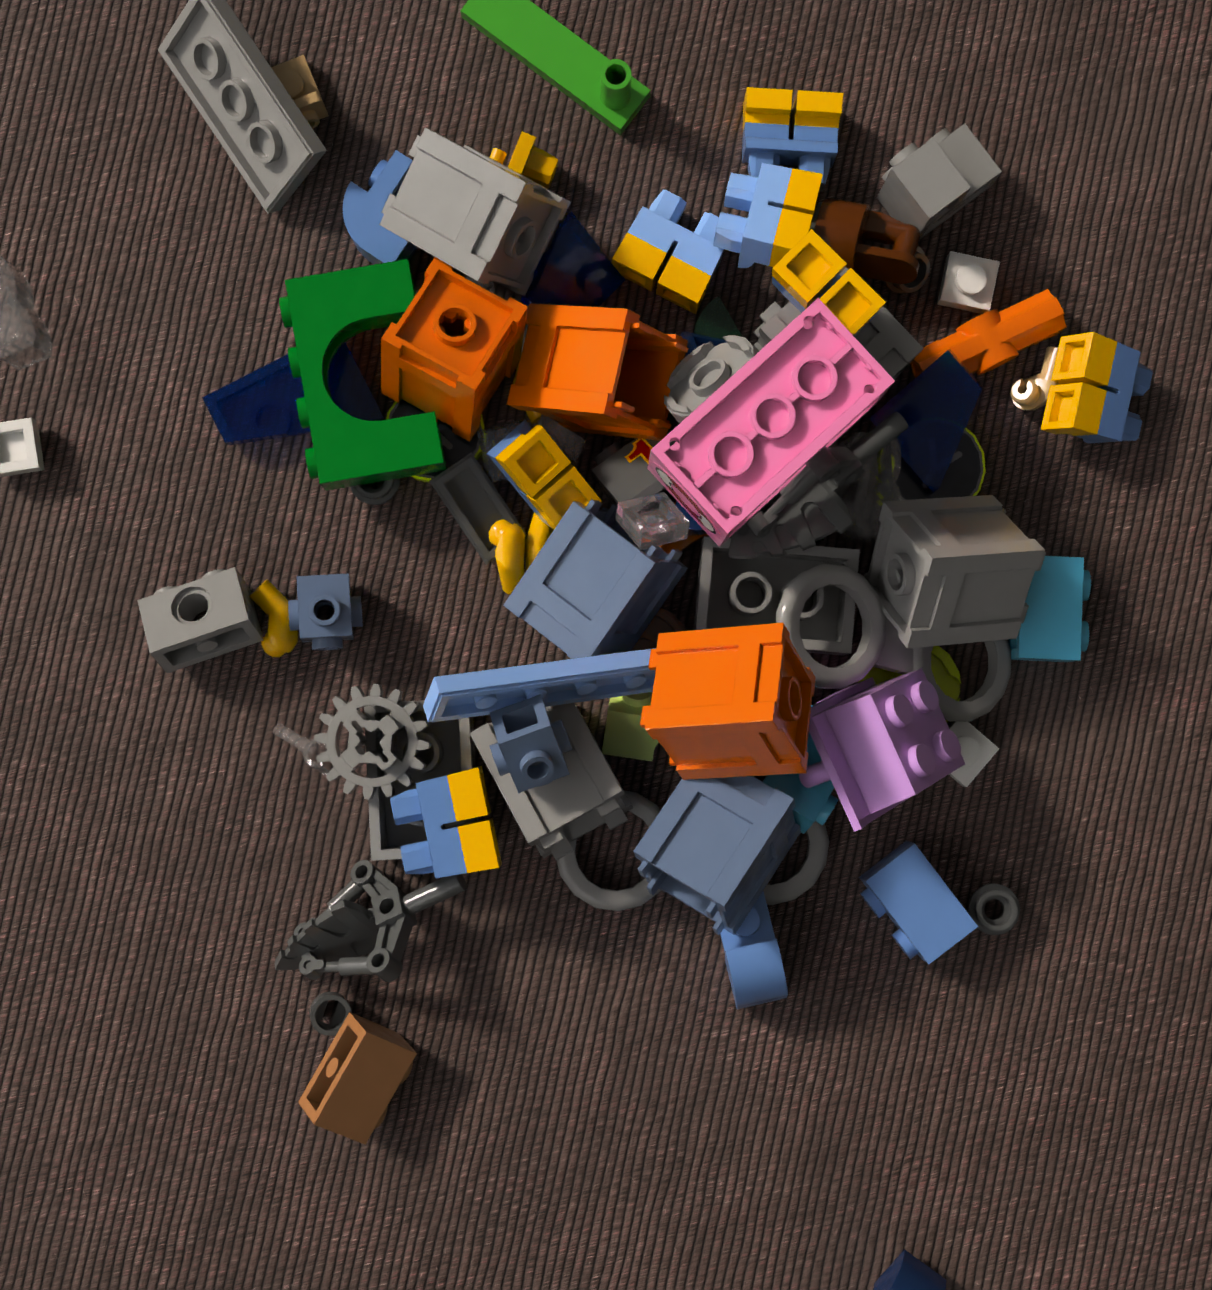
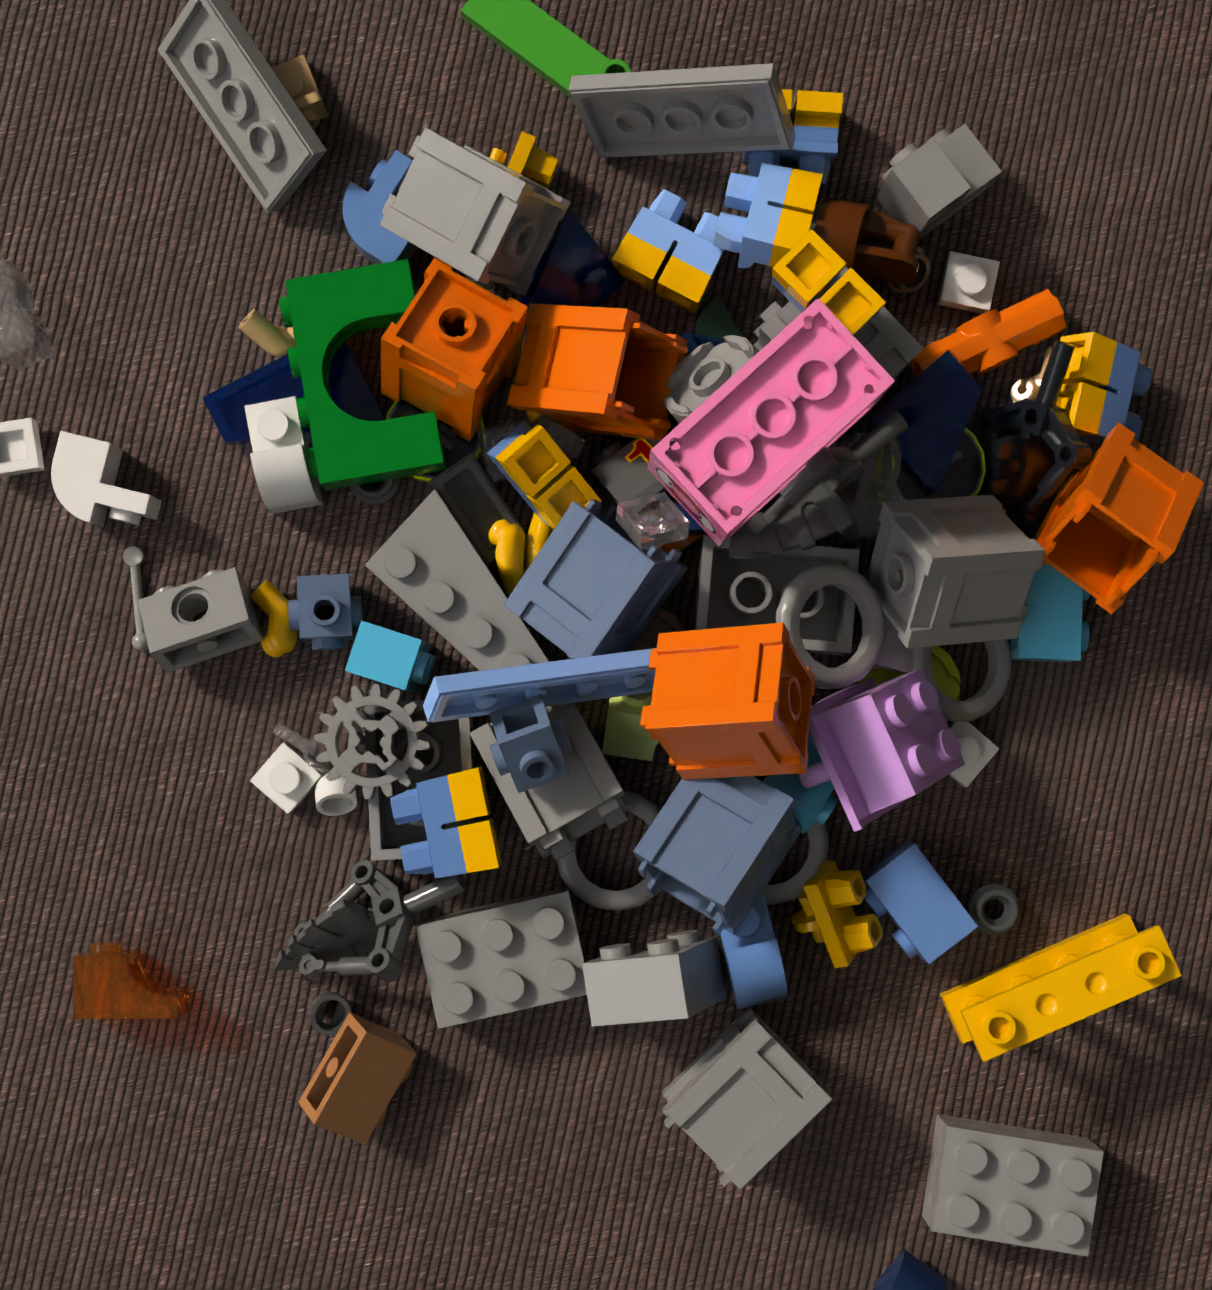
(85, 480): none -> white brick
(115, 986): none -> clear orange arch
(135, 558): none -> light grey hinge
(269, 337): none -> tan arm
(280, 456): none -> white brick
(286, 778): none -> white plate
(331, 798): none -> white hinge
(390, 657): none -> medium azure brick
(452, 589): none -> light grey wedge
(503, 957): none -> light grey brick
(657, 984): none -> light grey brick
(684, 111): none -> light grey tile
(744, 1098): none -> light grey container
(830, 914): none -> yellow hips
(1012, 1185): none -> light grey brick
(1044, 453): none -> black bar
(1059, 985): none -> yellow fence
(1117, 518): none -> orange container

